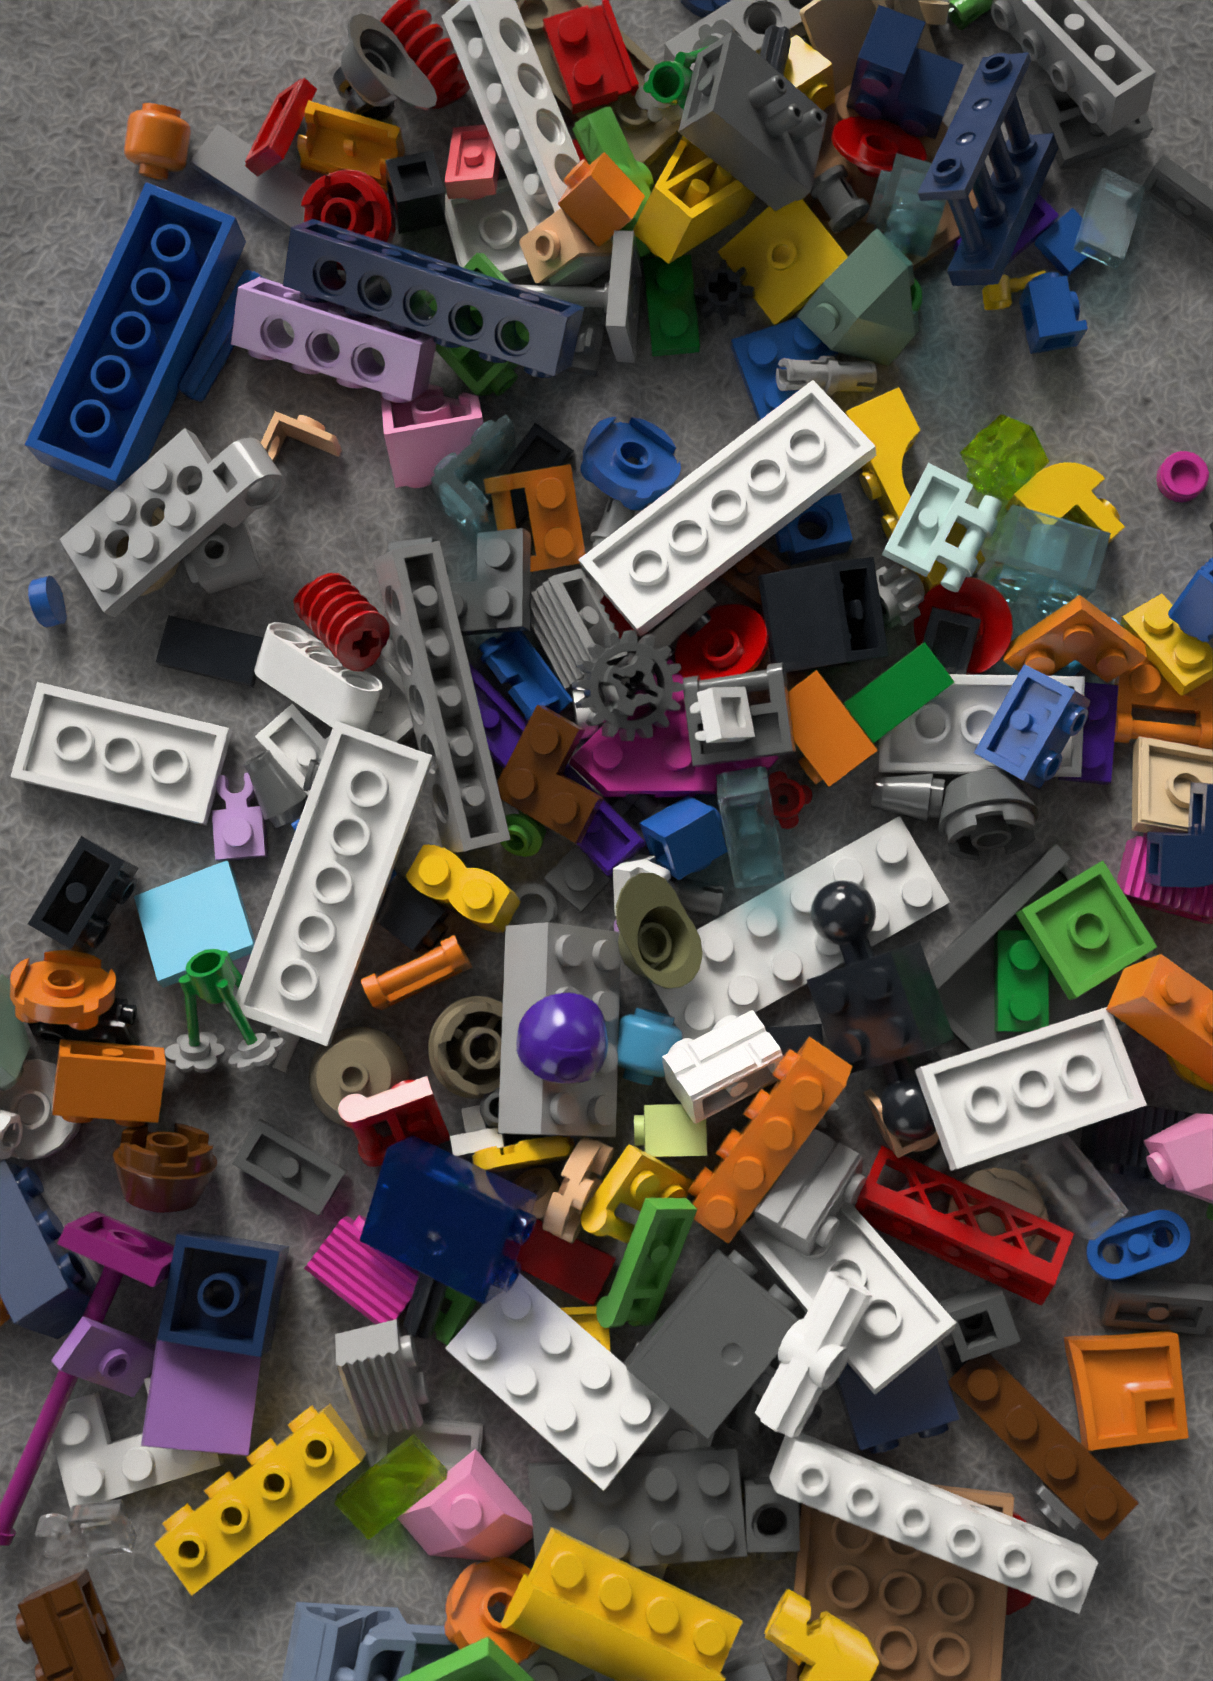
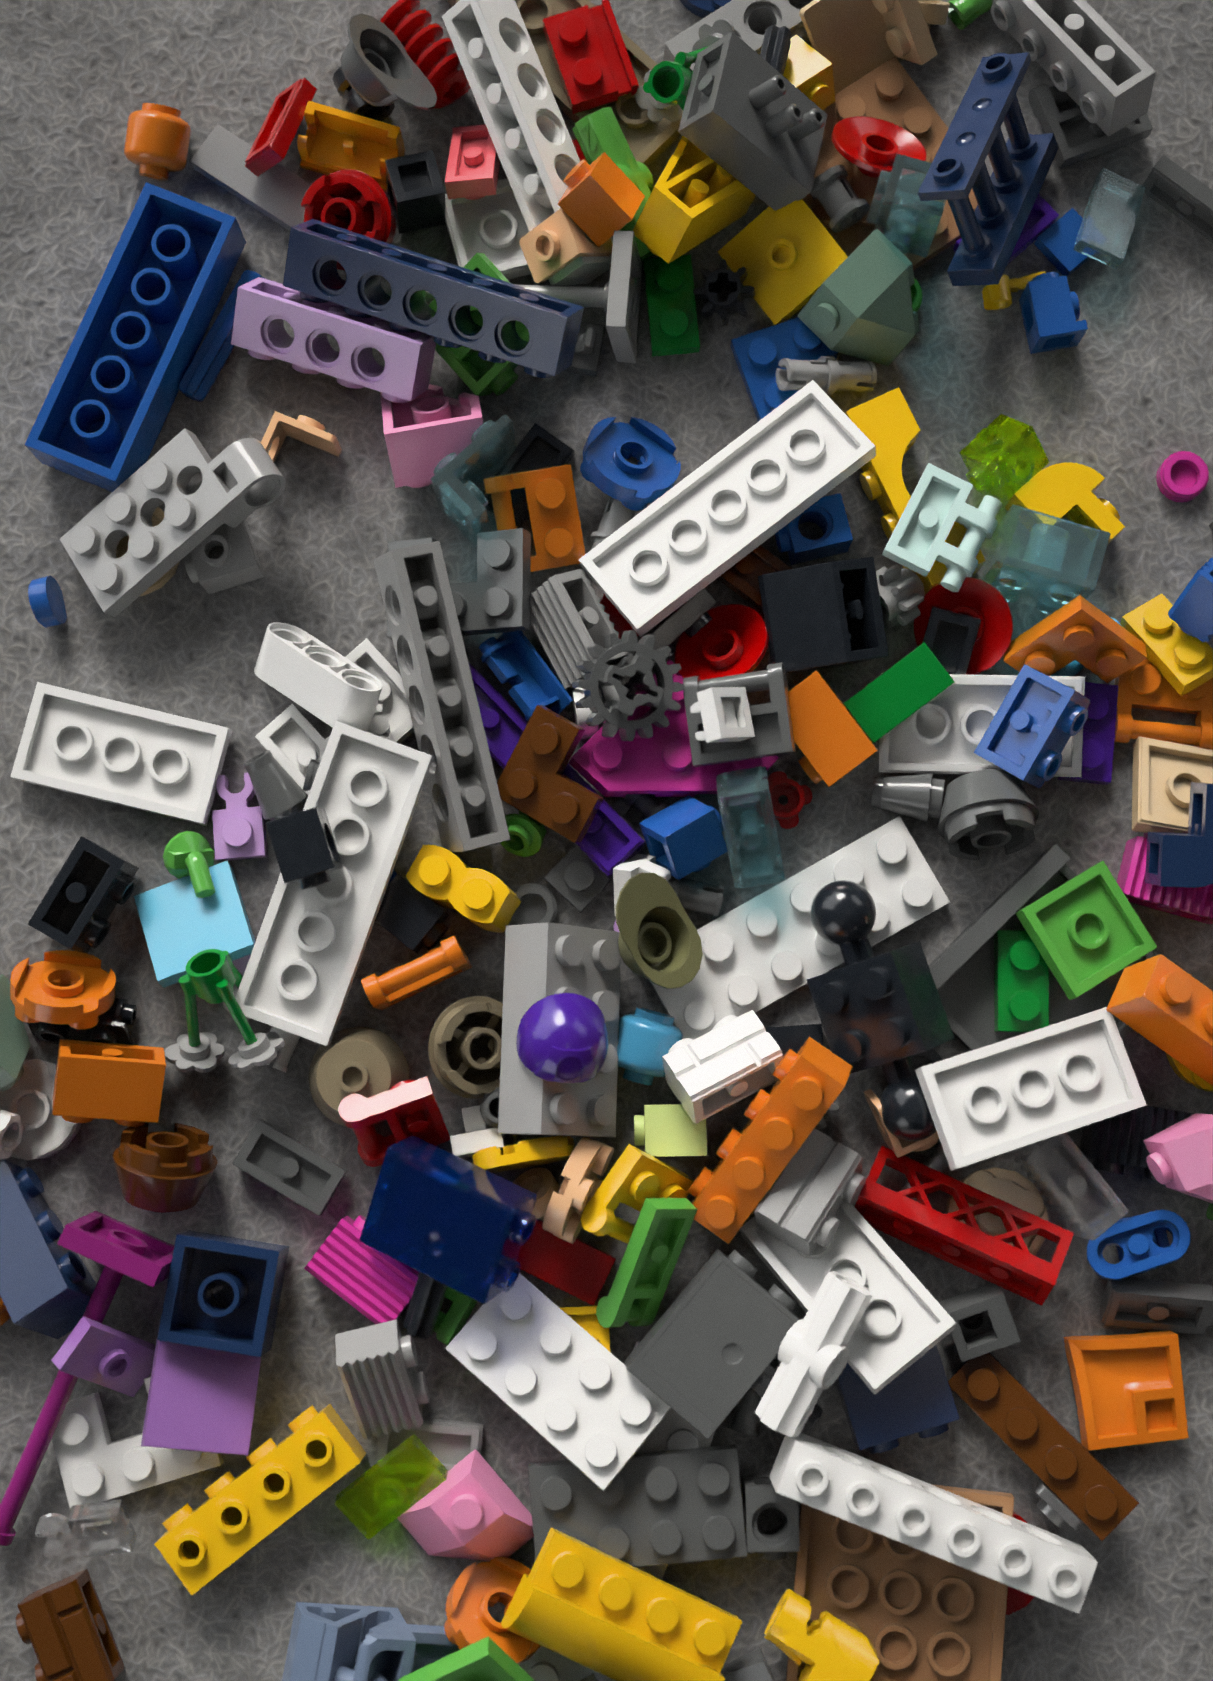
(191, 856): none -> bright green plate
(209, 651): black tile -> none
(305, 847): none -> black brick
(343, 620): red piece -> none
(900, 80): dark blue brick -> none

